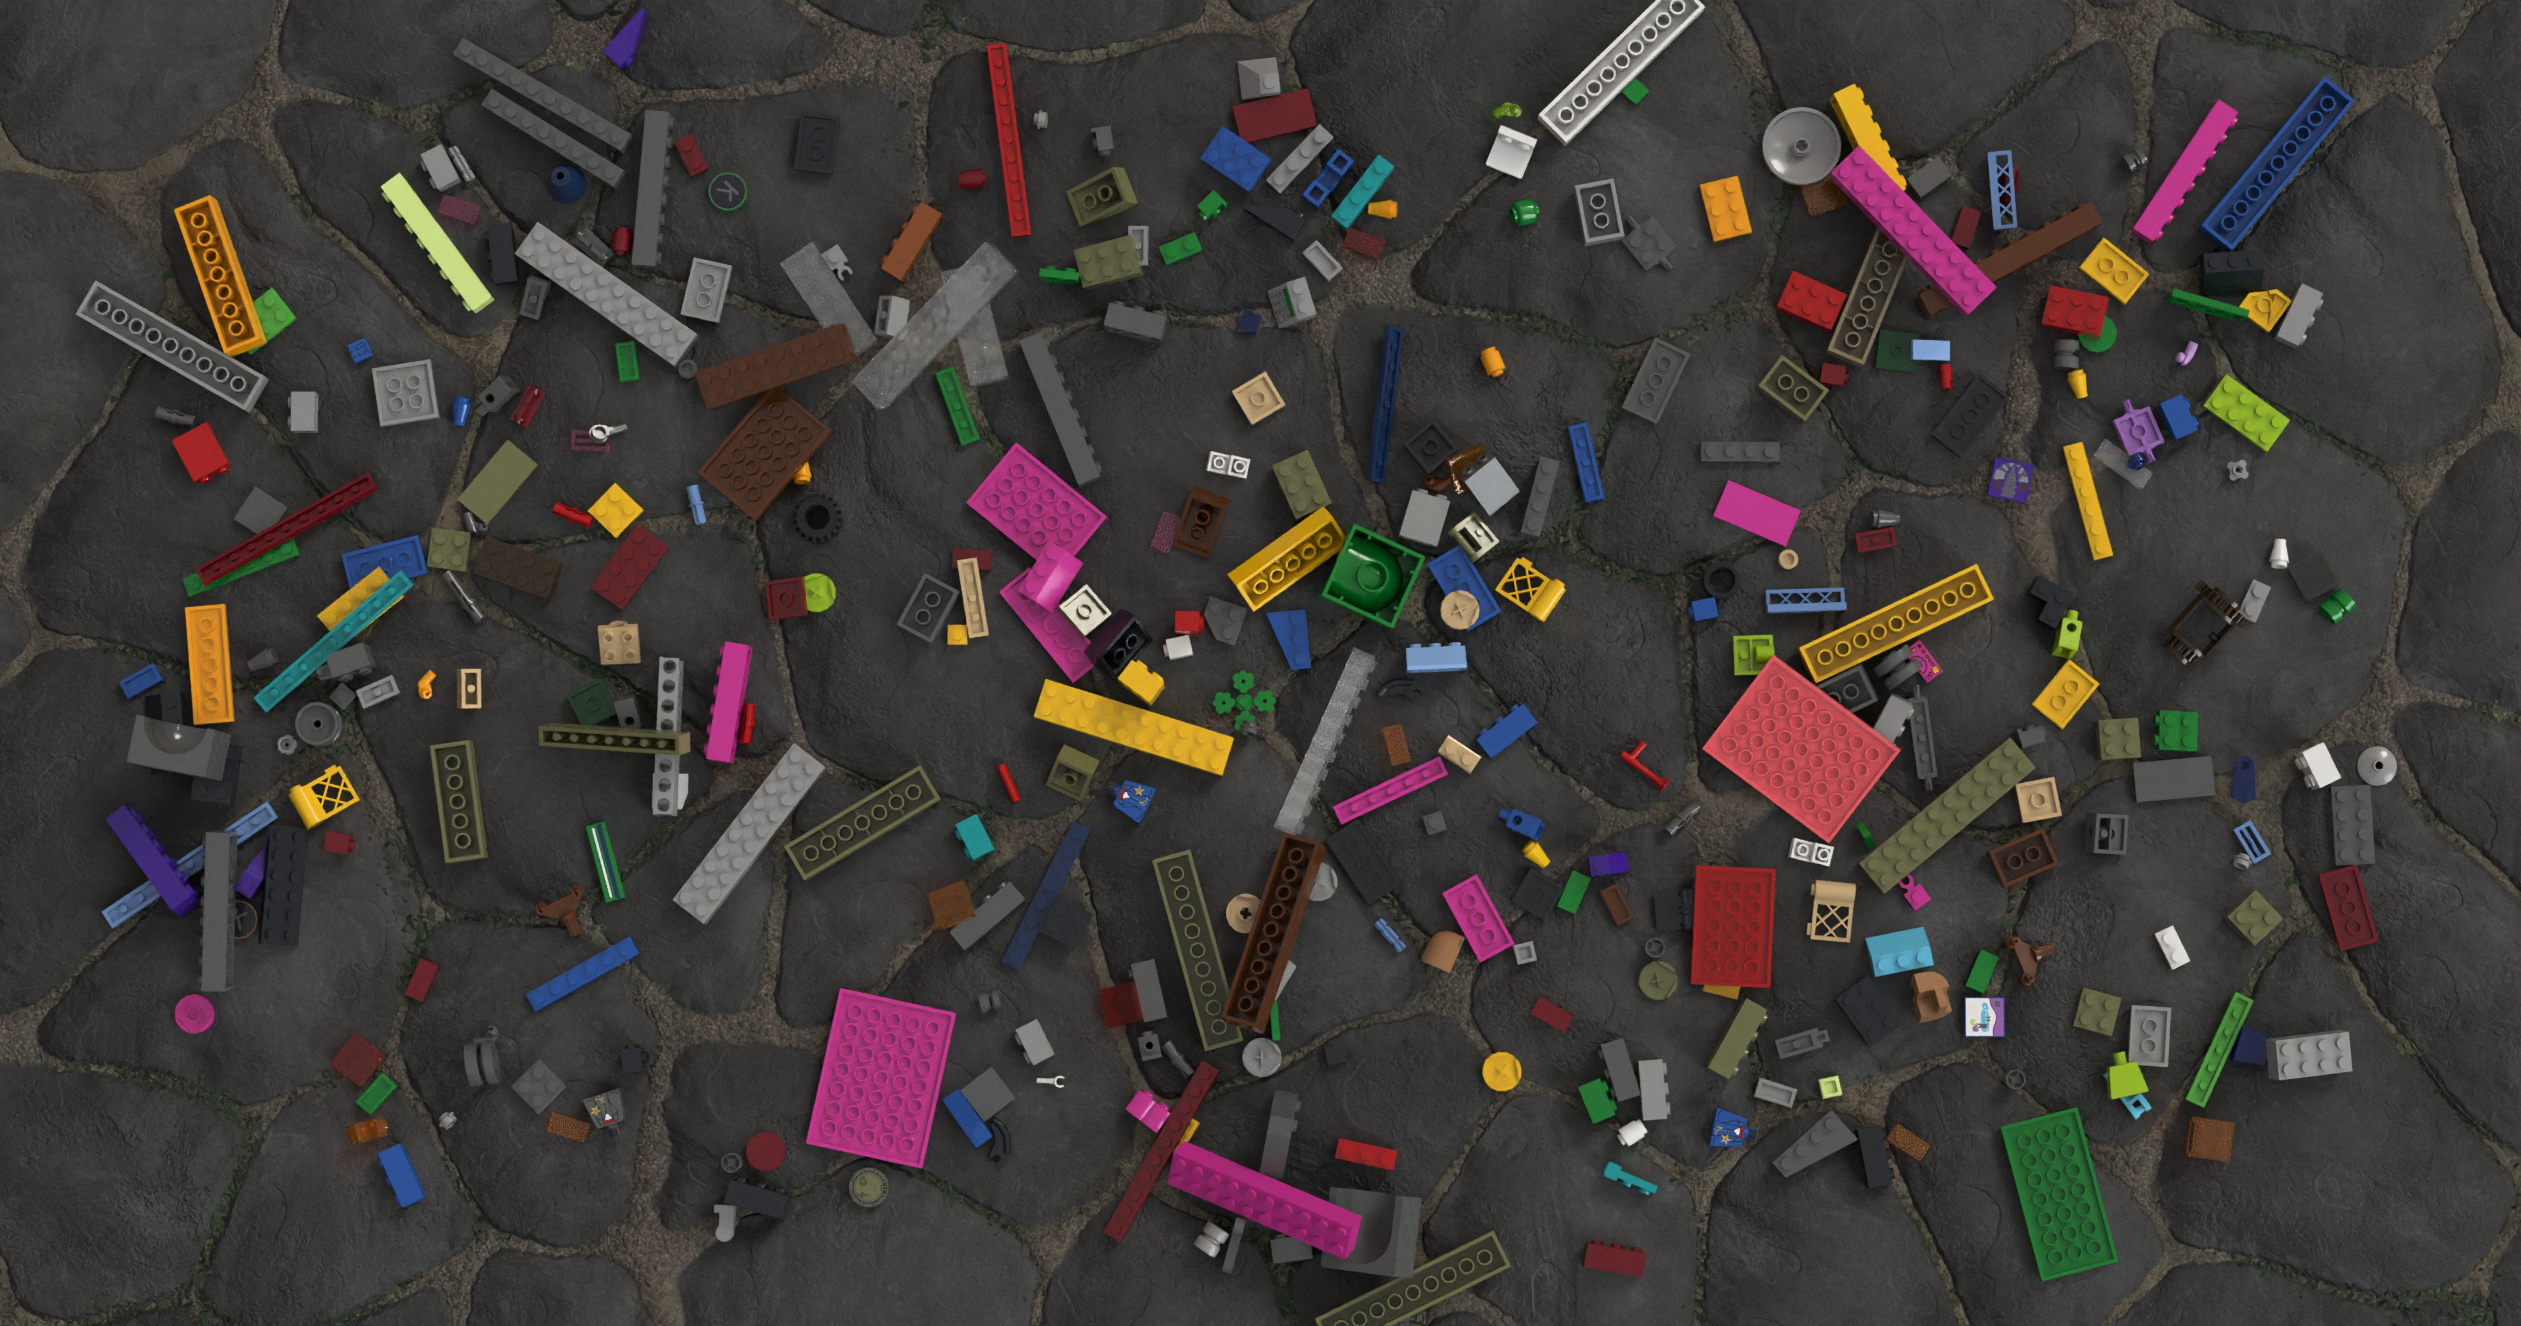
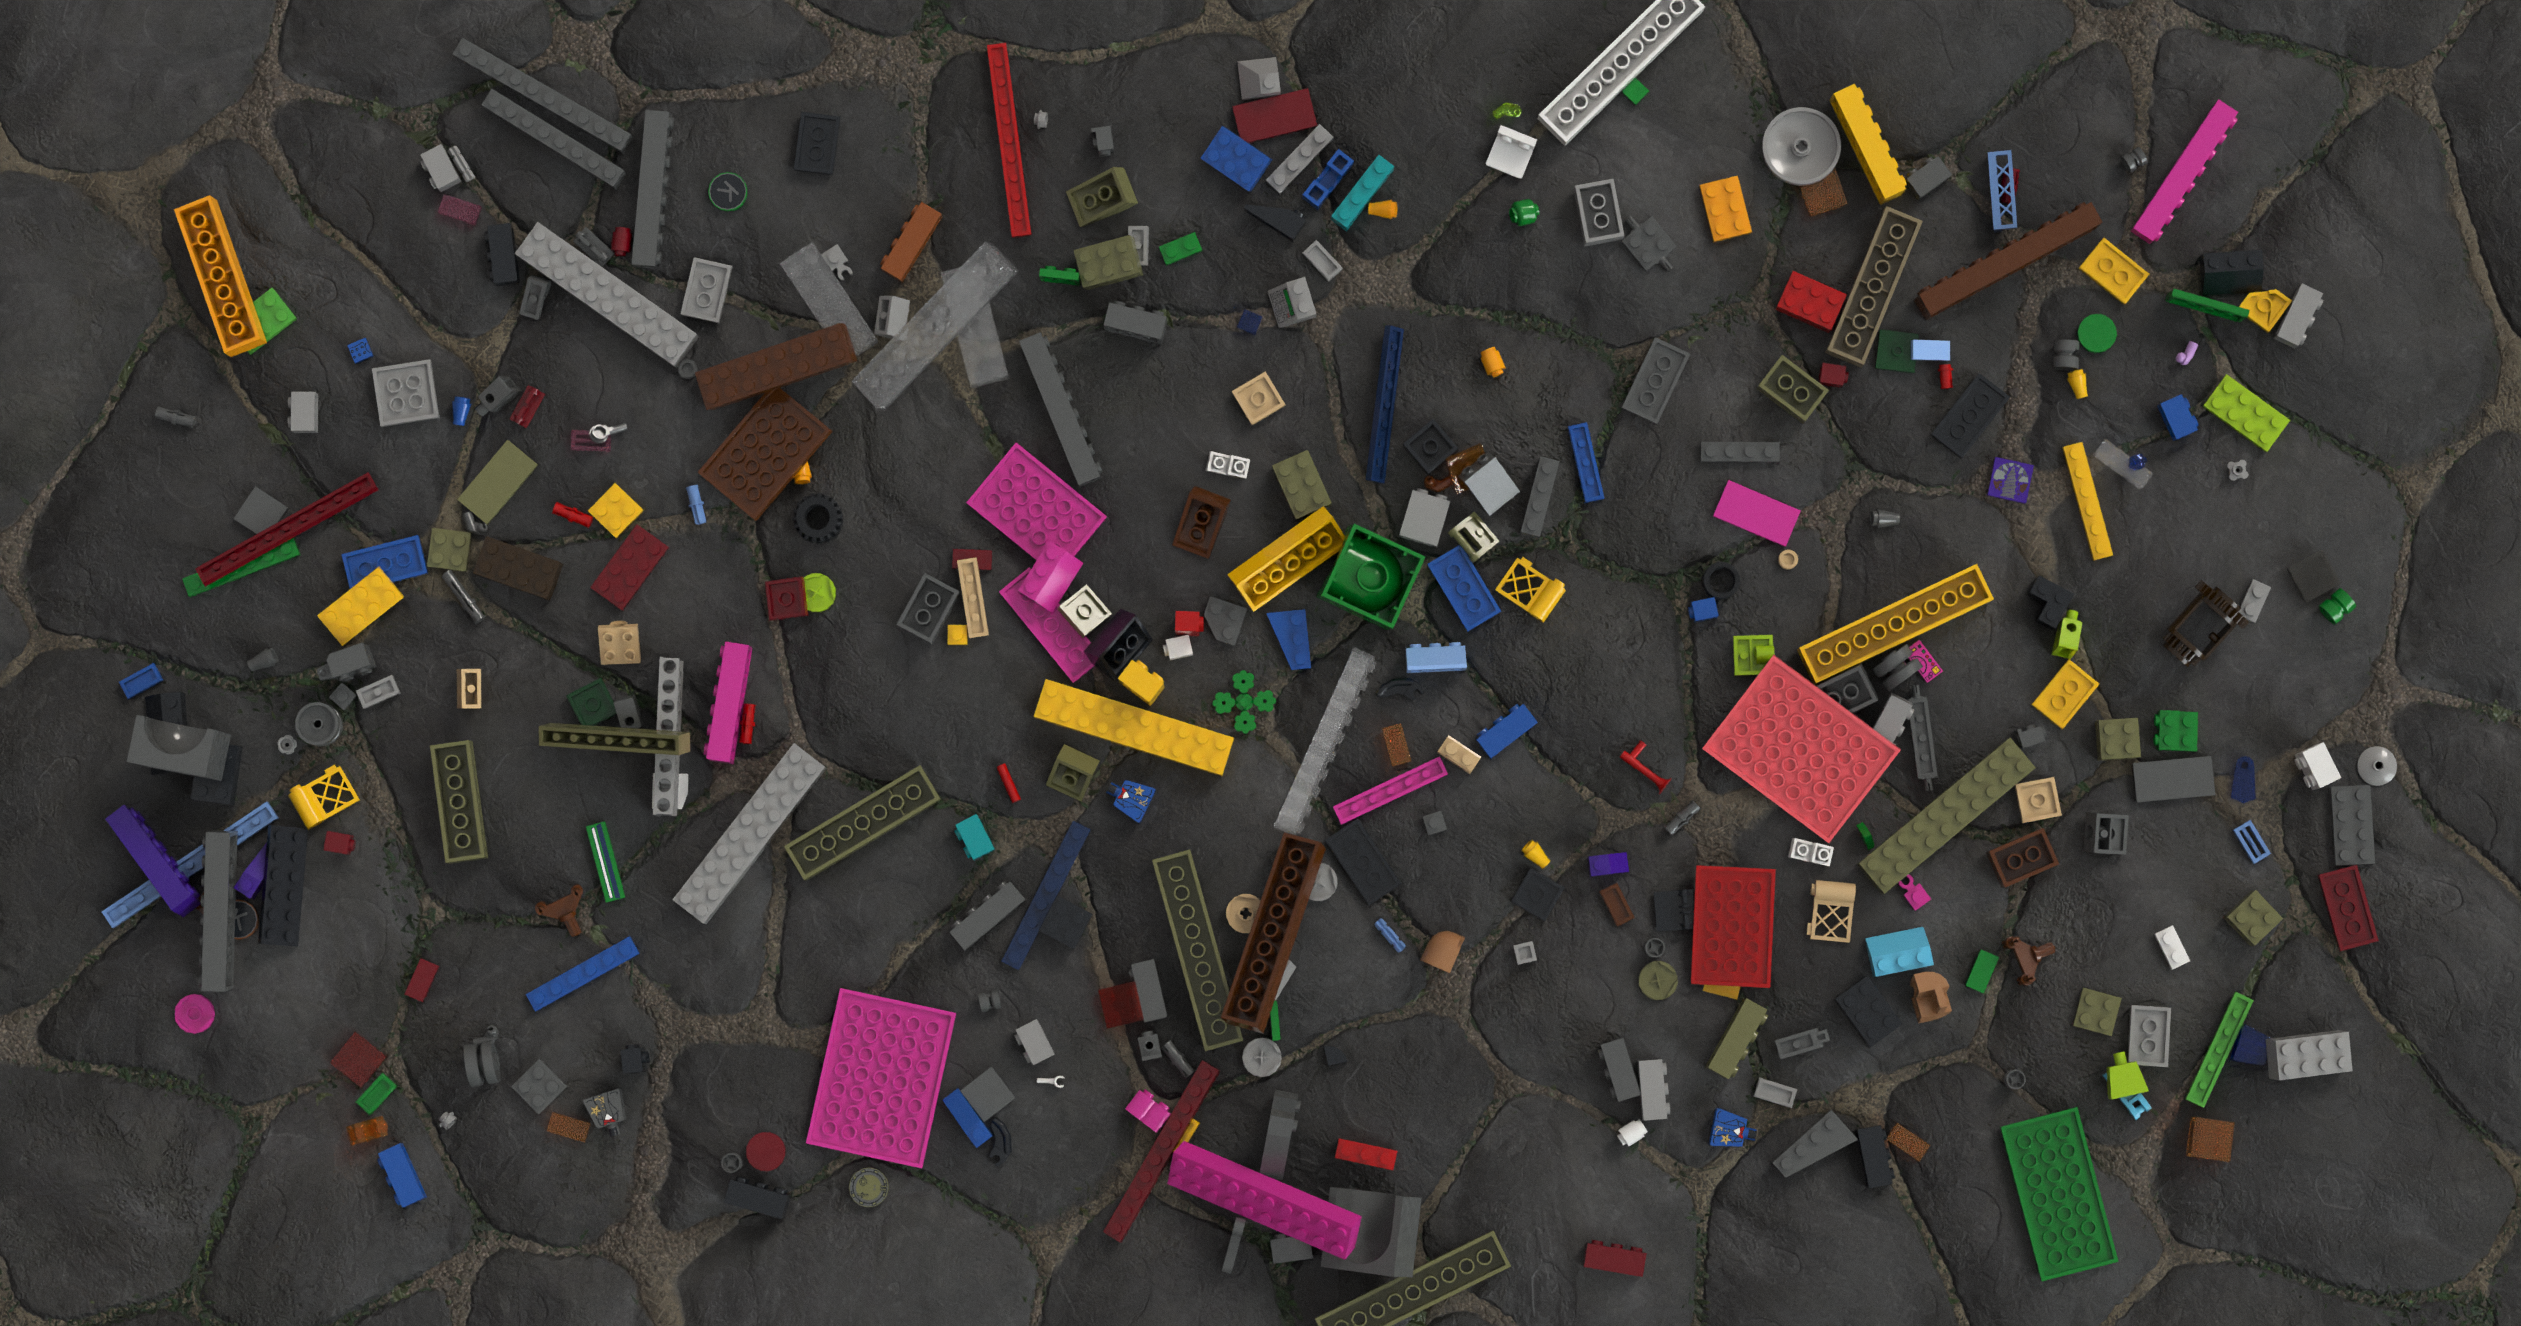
(172, 346): light grey brick -> none
(201, 453): red panel -> none
(209, 664): light orange plate -> none
(333, 641): teal plate -> none
(424, 685): light orange arm -> none
(437, 243): yellowish green brick -> none
(566, 184): dark blue cone -> none
(625, 44): dark purple slope -> none
(627, 361): green plate -> none
(691, 155): dark red plate -> none
(726, 1221): light grey leg -> none
(951, 905): clear orange plate -> none
(957, 406): green tile -> none
(972, 179): dark red brick -> none
(1166, 532): clear pink tile -> none
(1211, 206): green brick -> none
(1211, 1239): light grey wheel -> none
(1249, 728): dark grey plate -> none
(1364, 243): clear red tile -> none
(1459, 610): tan tile -> none
(1478, 918): dark pink plate -> none
(1501, 1071): yellow tile -> none
(1529, 827): blue torso -> none
(1551, 1014): dark red tile -> none
(1573, 892): green tile -> none
(1597, 1100): green brick -> none
(1614, 1171): teal plate -> none
(1805, 607): medium blue fence -> none
(1830, 1087): yellowish green tile -> none
(1875, 540): dark red plate -> none
(1912, 231): dark pink brick -> none
(1965, 227): dark red tile -> none
(1984, 1017): tile -> none
(2075, 312): red brick -> none
(2138, 431): medium lavender plate -> none
(2242, 861): light grey plate -> none
(2276, 164): blue brick -> none
(2279, 554): white cone -> none

